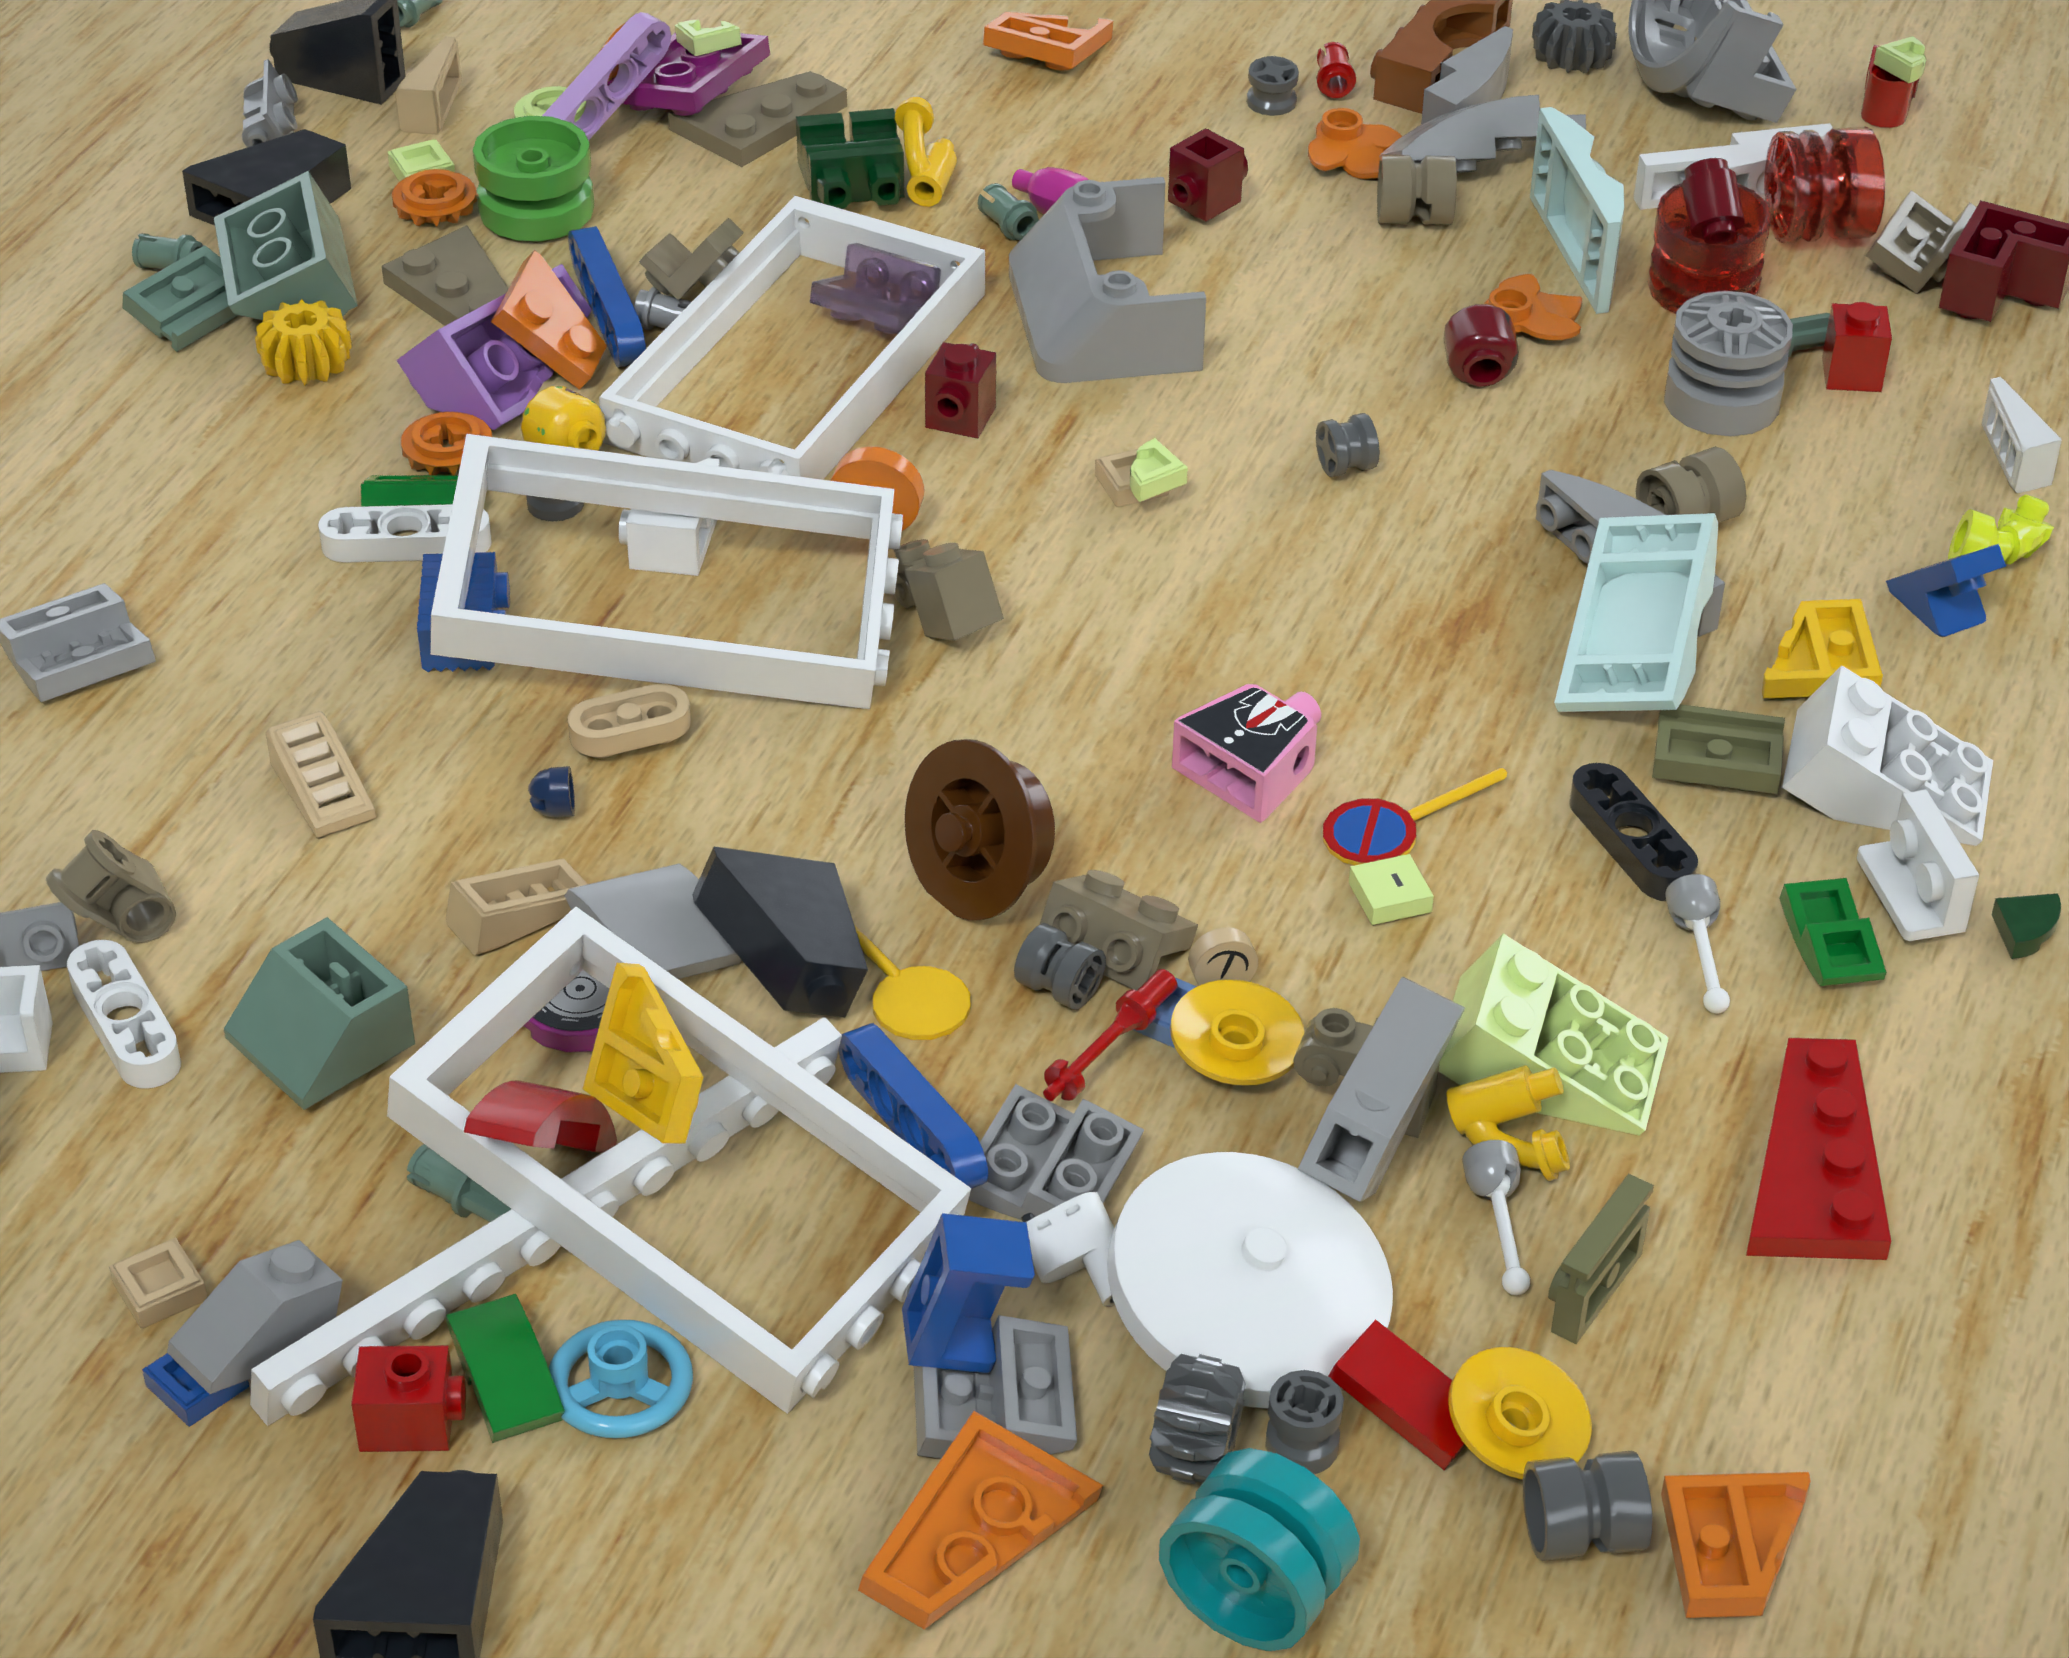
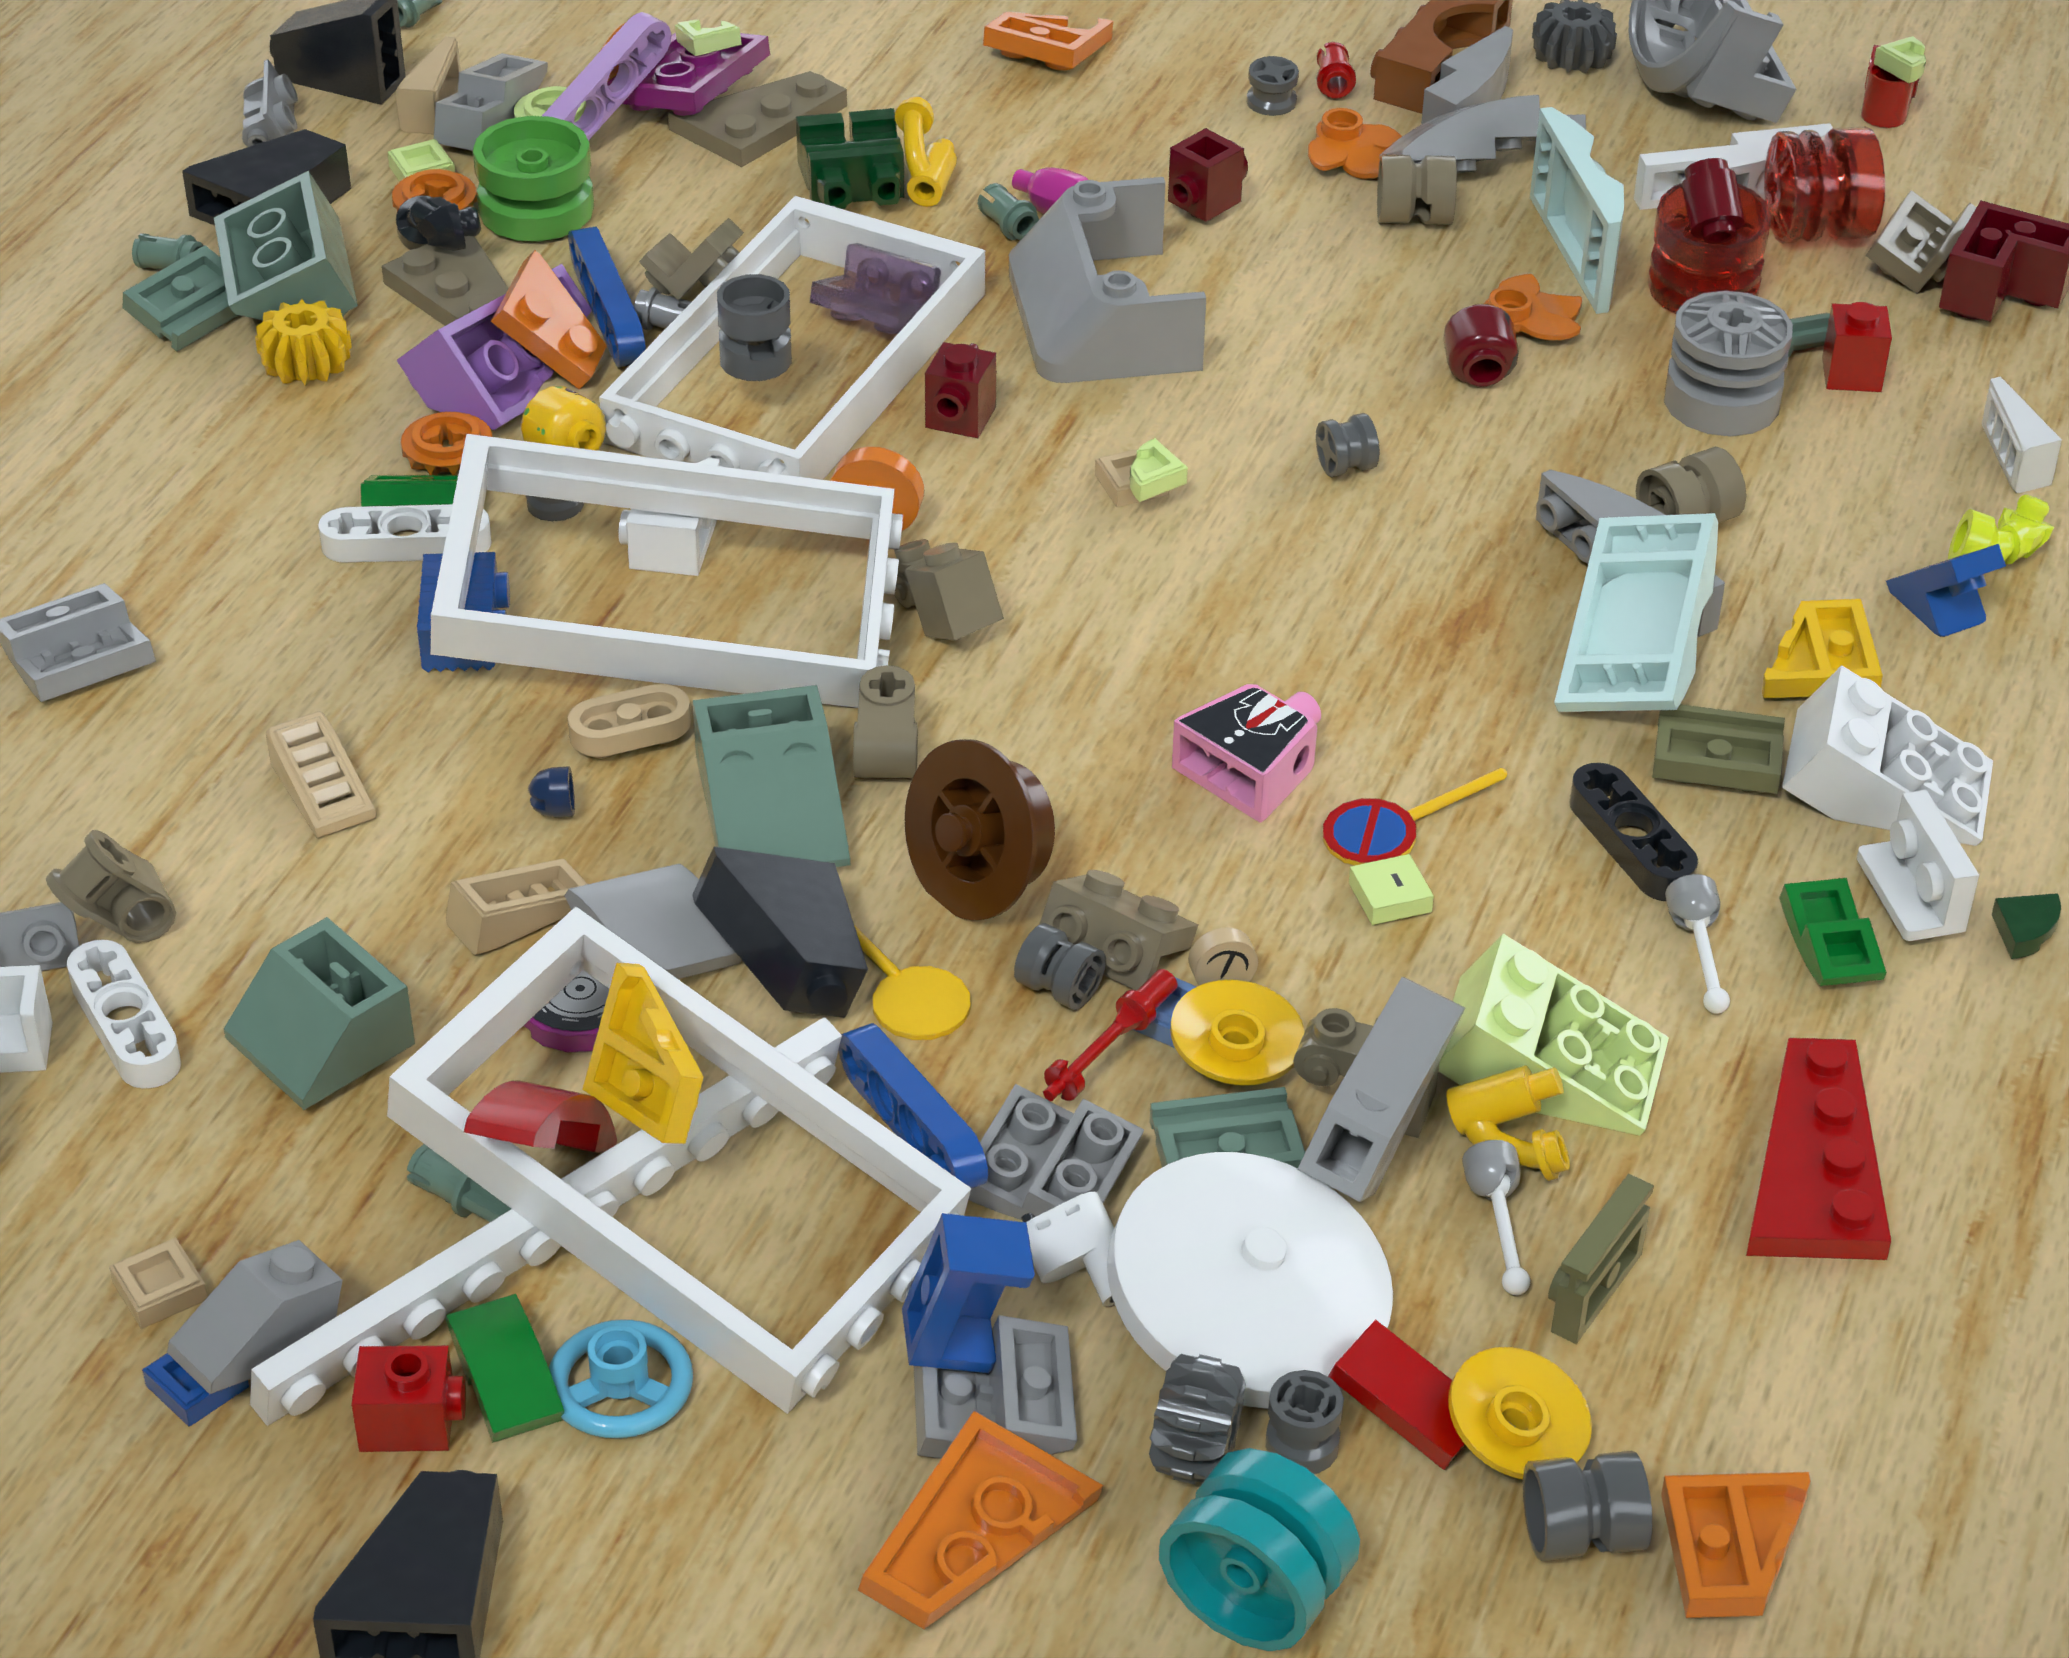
(435, 223): none -> black arm
(485, 98): none -> light grey slope
(754, 327): none -> dark grey wheel
(771, 774): none -> sand green slope
(886, 725): none -> dark tan piece
(1232, 1122): none -> sand green plate

